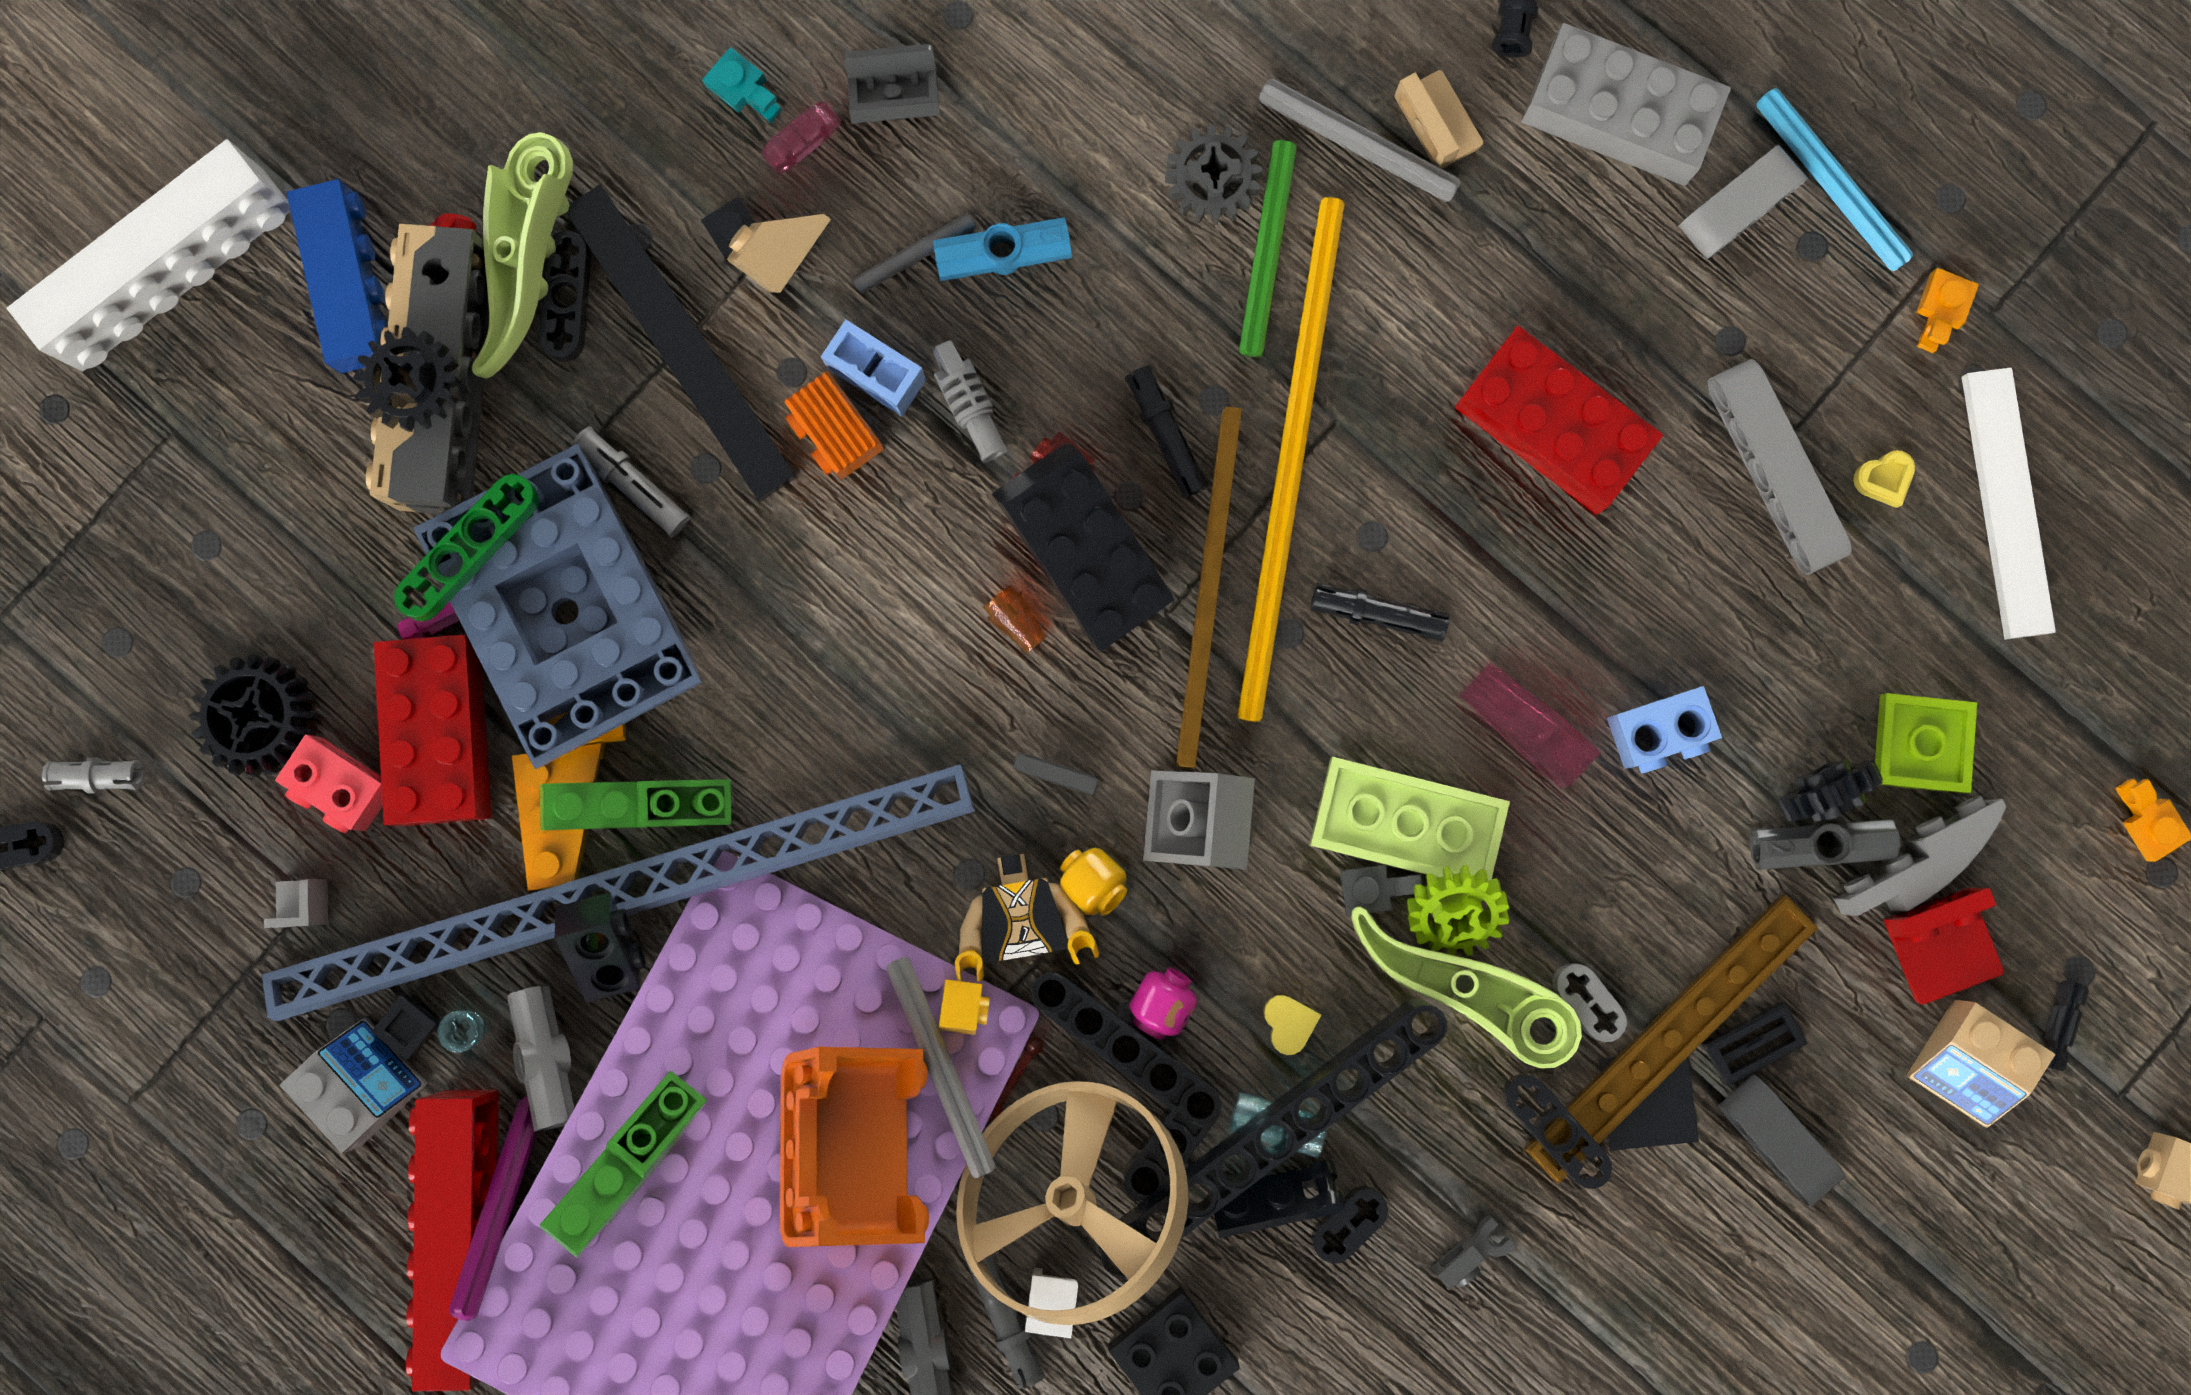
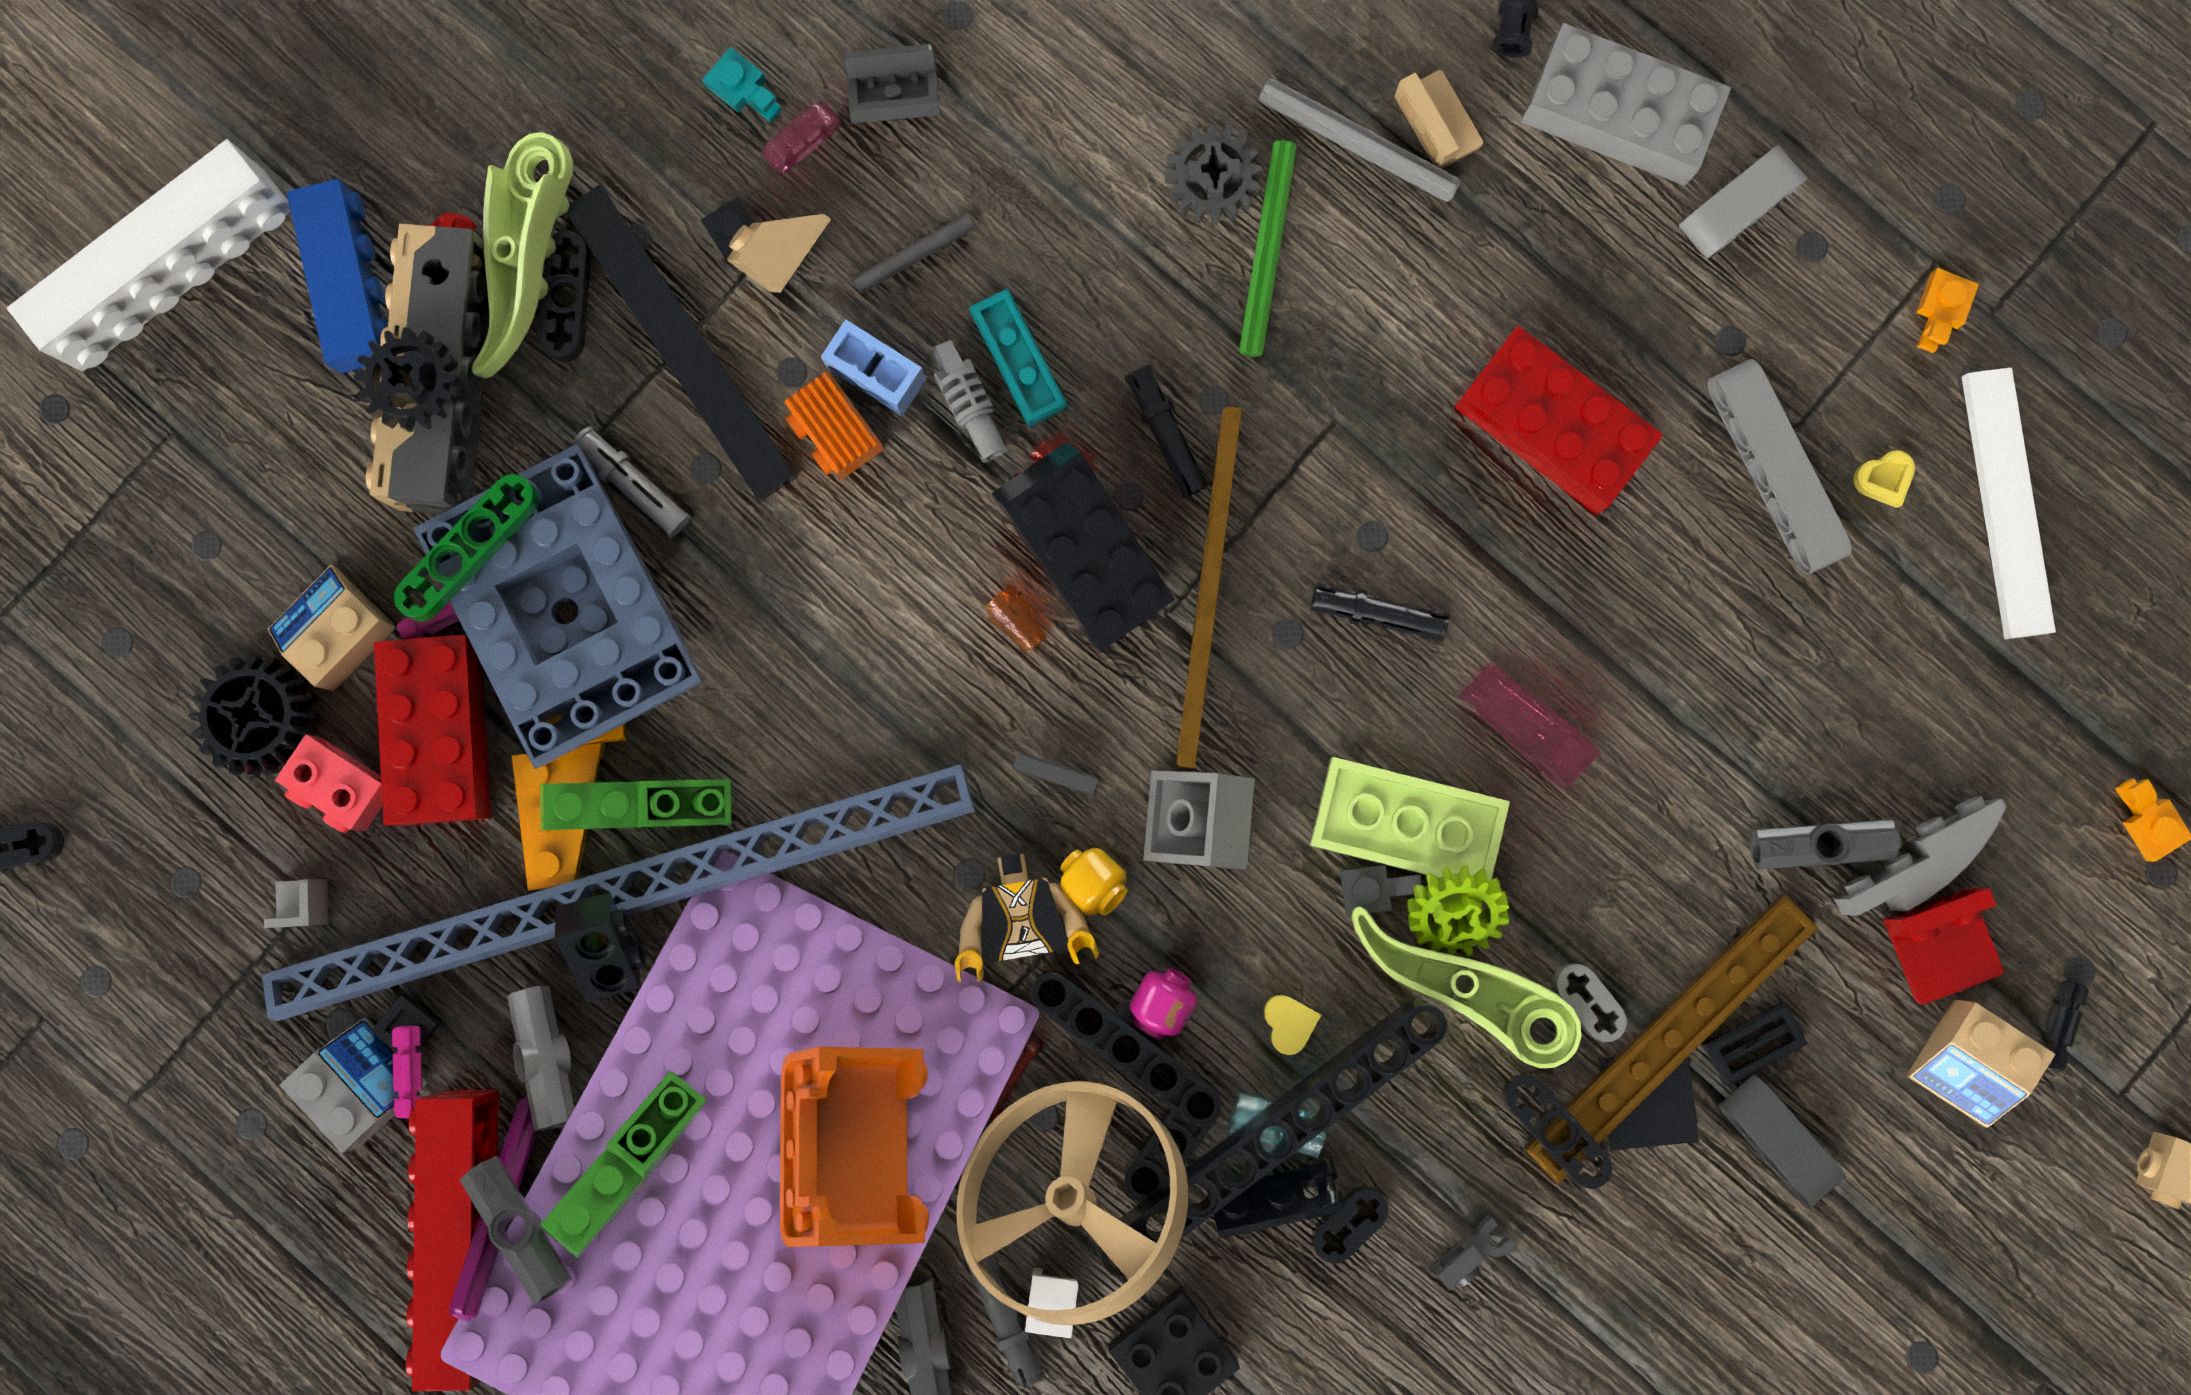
(93, 775): light grey pin -> none
(329, 630): none -> tan slope
(406, 1068): none -> dark pink axle
(447, 1028): clear light blue bush -> none
(498, 1203): none -> dark grey piece
(941, 1067): light grey axle -> none
(963, 1007): yellow plate -> none
(972, 252): dark azure piece -> none
(1018, 358): none -> teal tile
(1291, 460): yellow axle -> none
(1662, 722): light blue brick -> none
(1830, 790): black gear -> none
(1834, 179): medium azure axle -> none
(1926, 743): lime plate -> none

